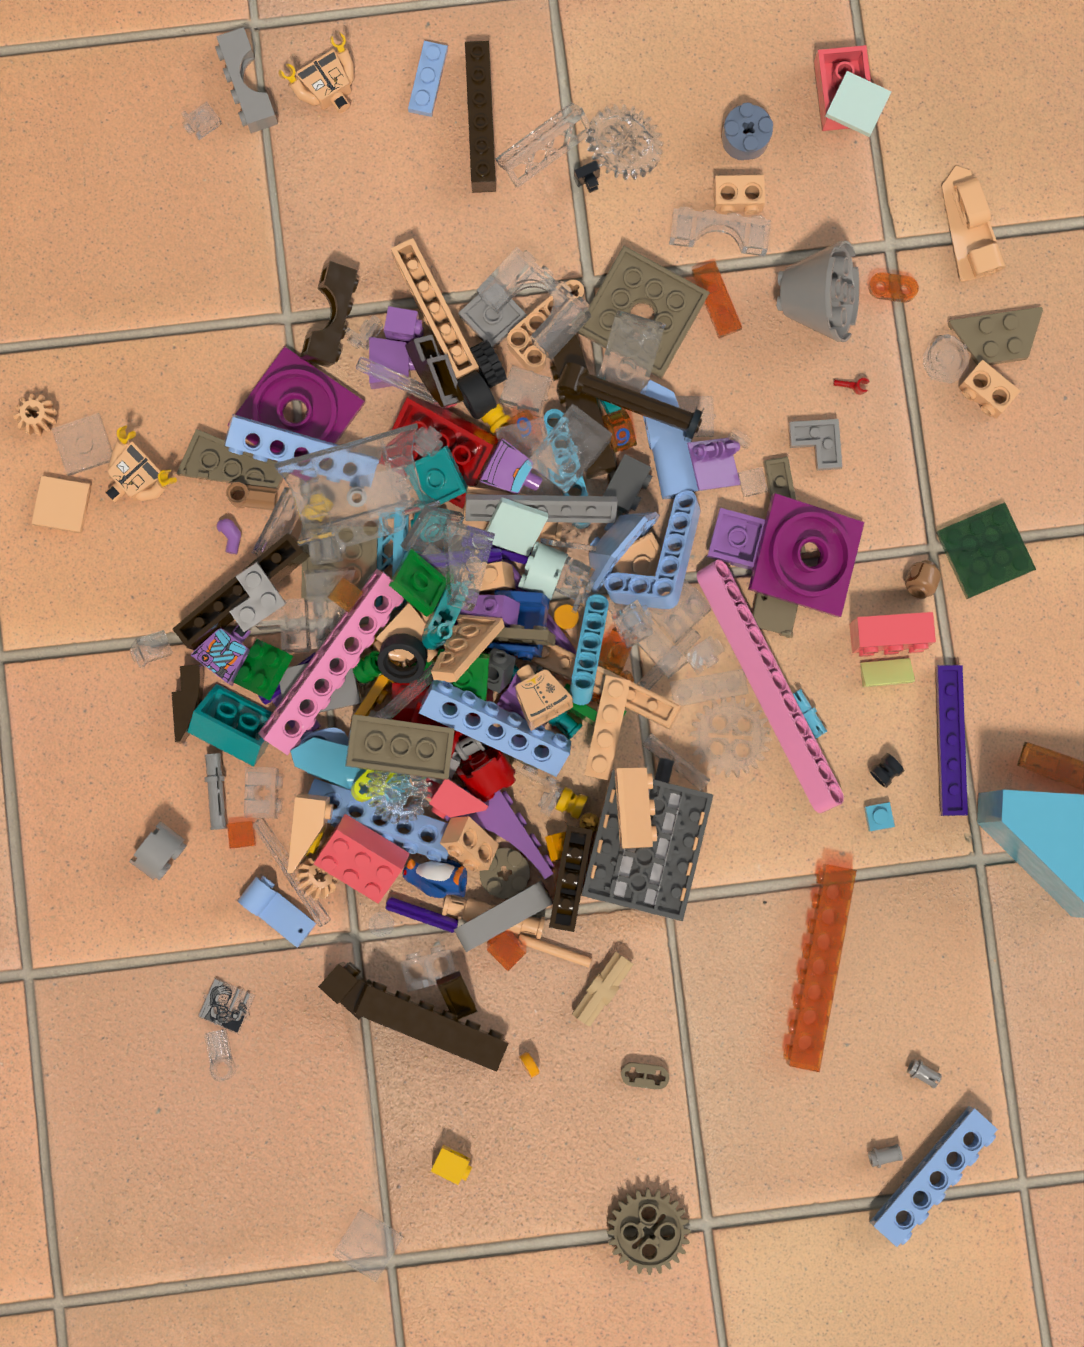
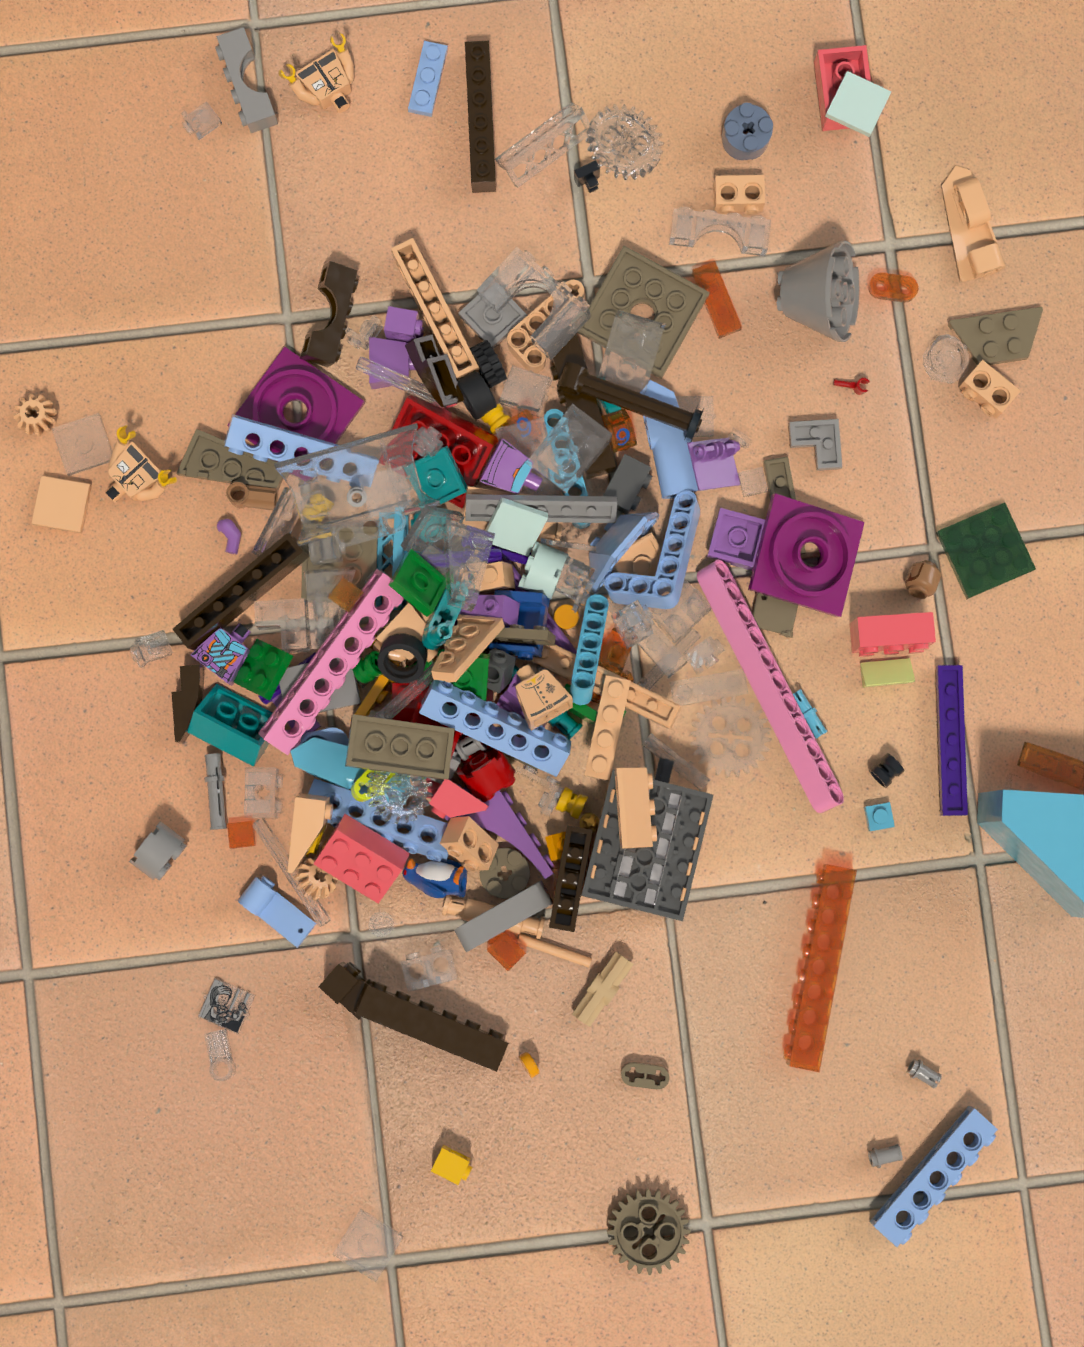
(263, 597): light grey plate -> none
(421, 914): dark purple axle -> none
(456, 995): dark brown tile -> none

